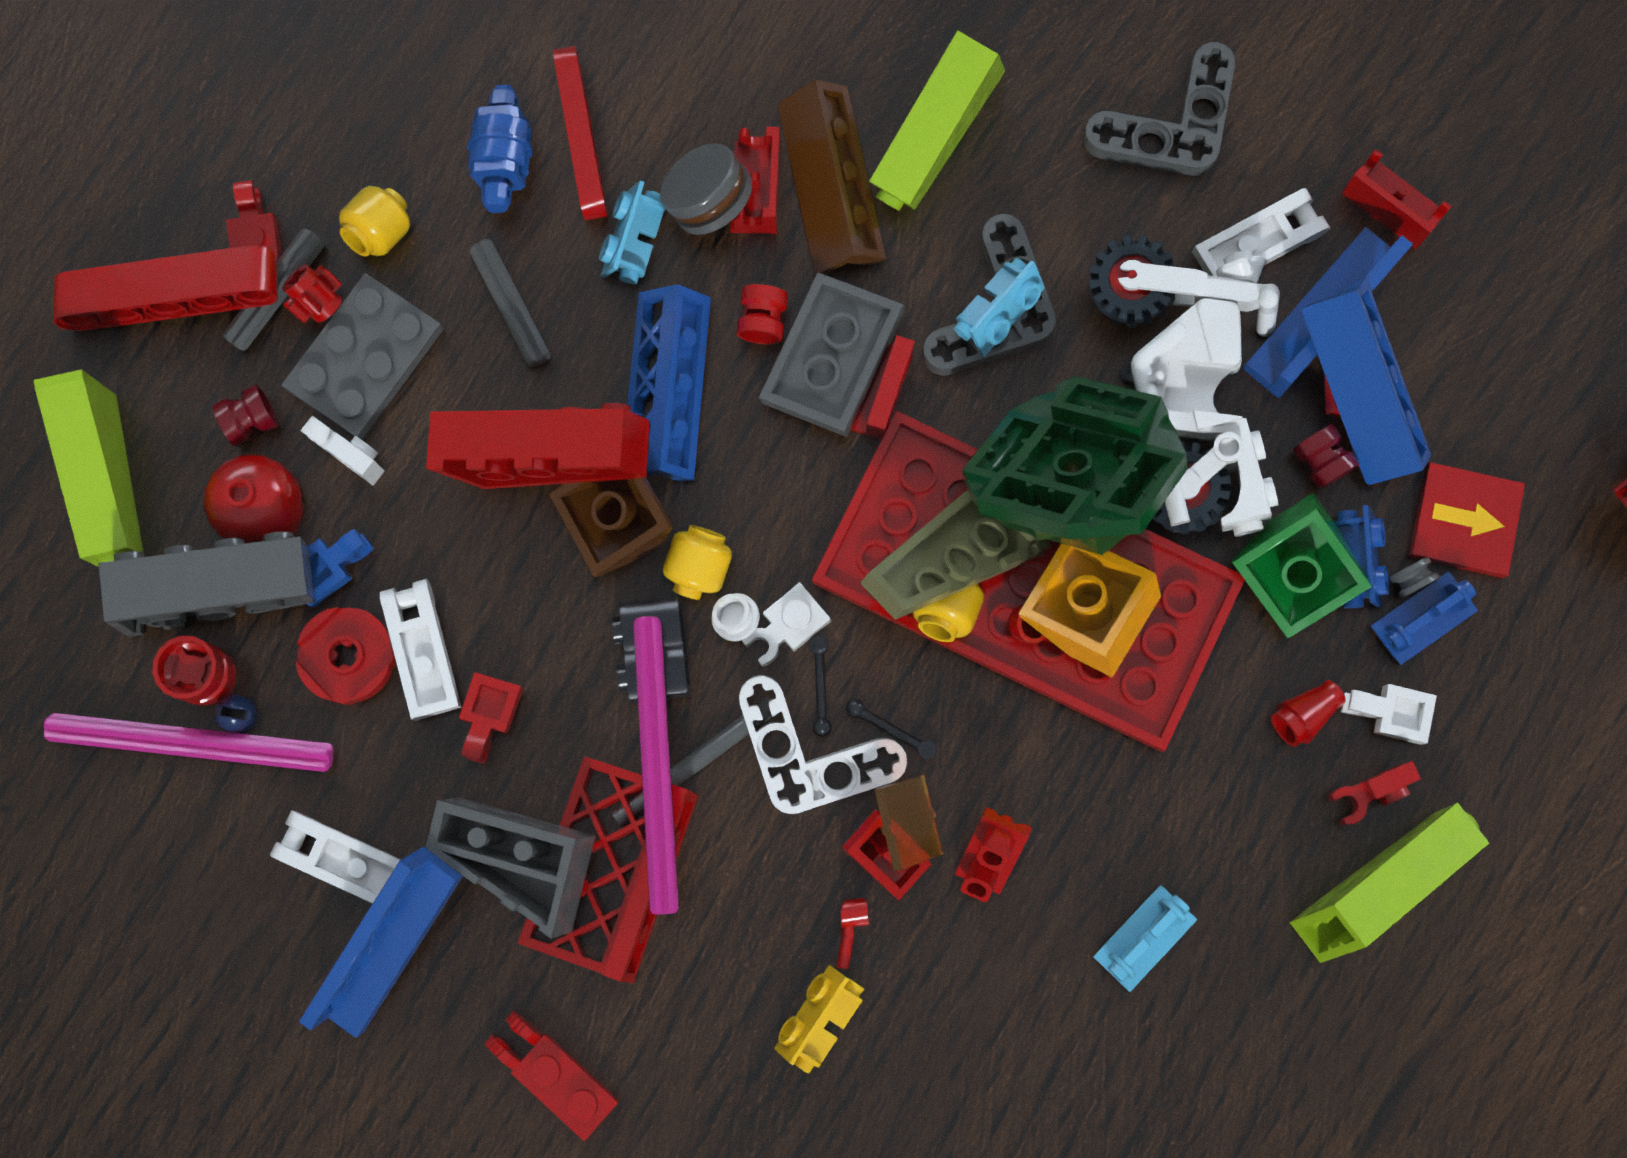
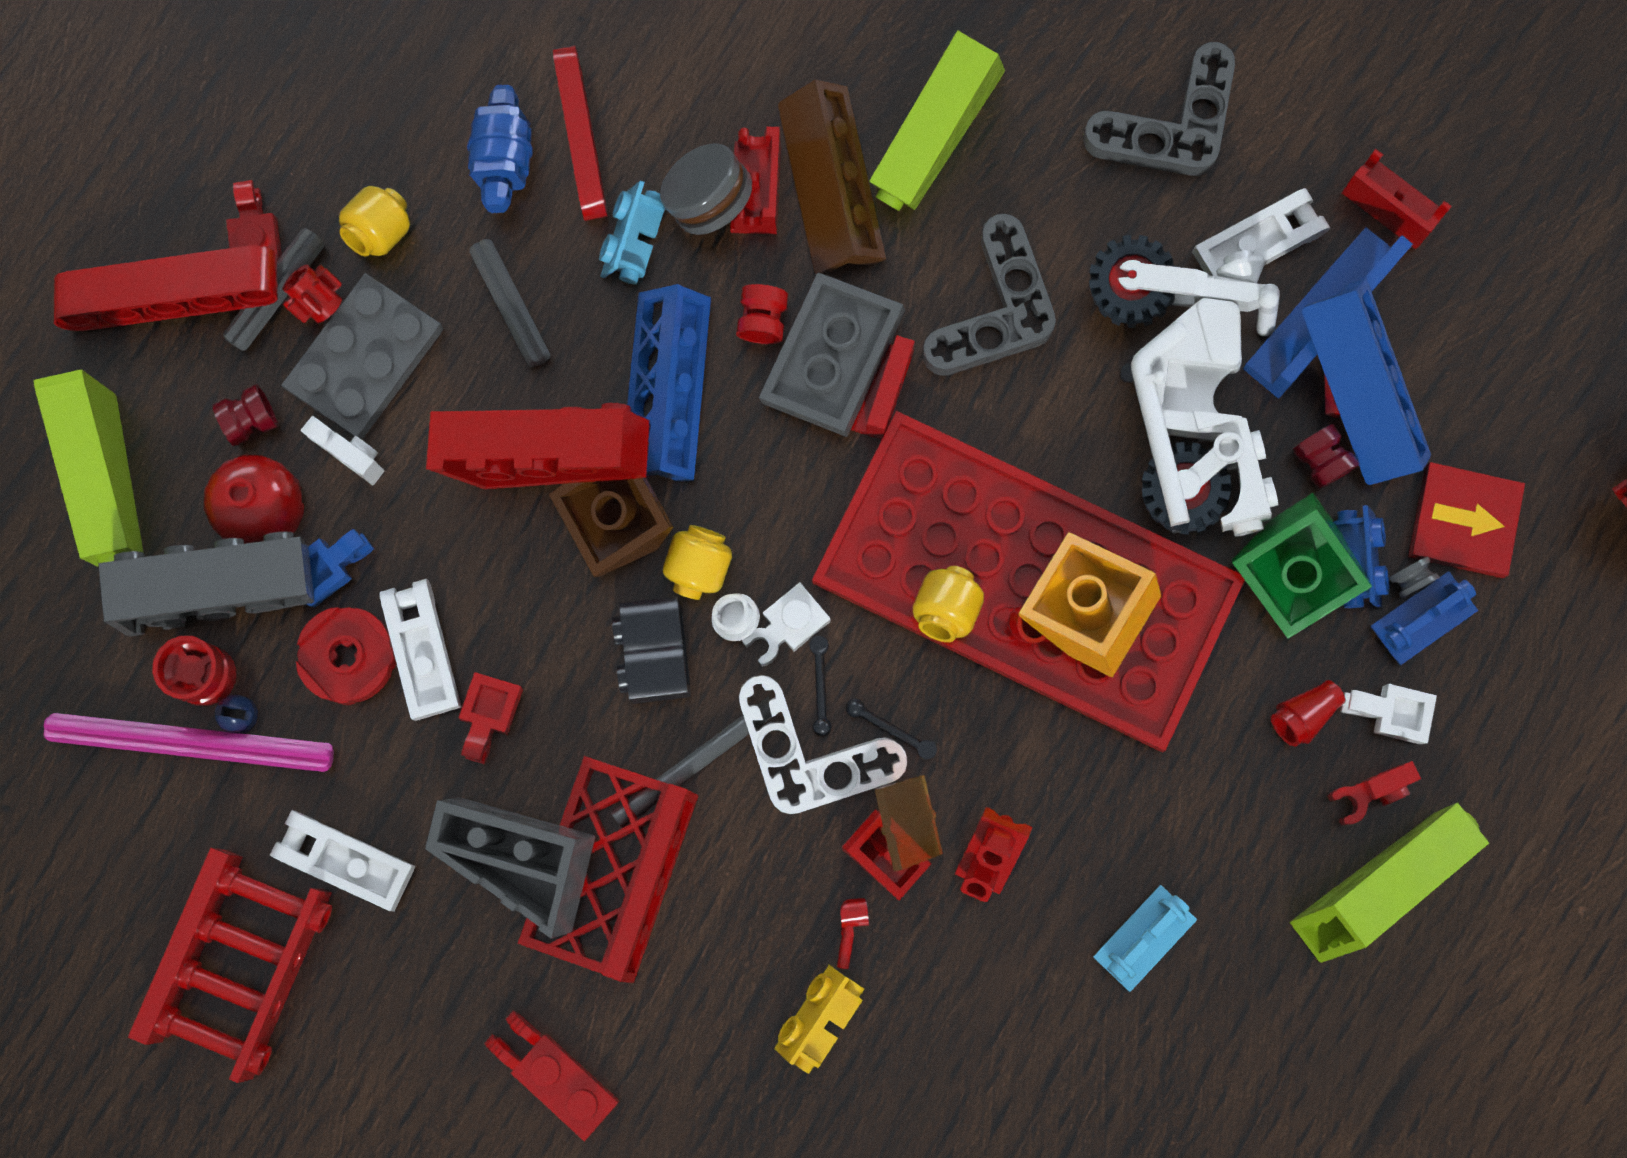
(182, 970): none -> red fence
(383, 943): blue fence -> none
(655, 766): dark pink axle -> none
(948, 557): olive wing -> none
(1015, 290): medium azure hinge -> none
(1079, 465): dark green piece -> none

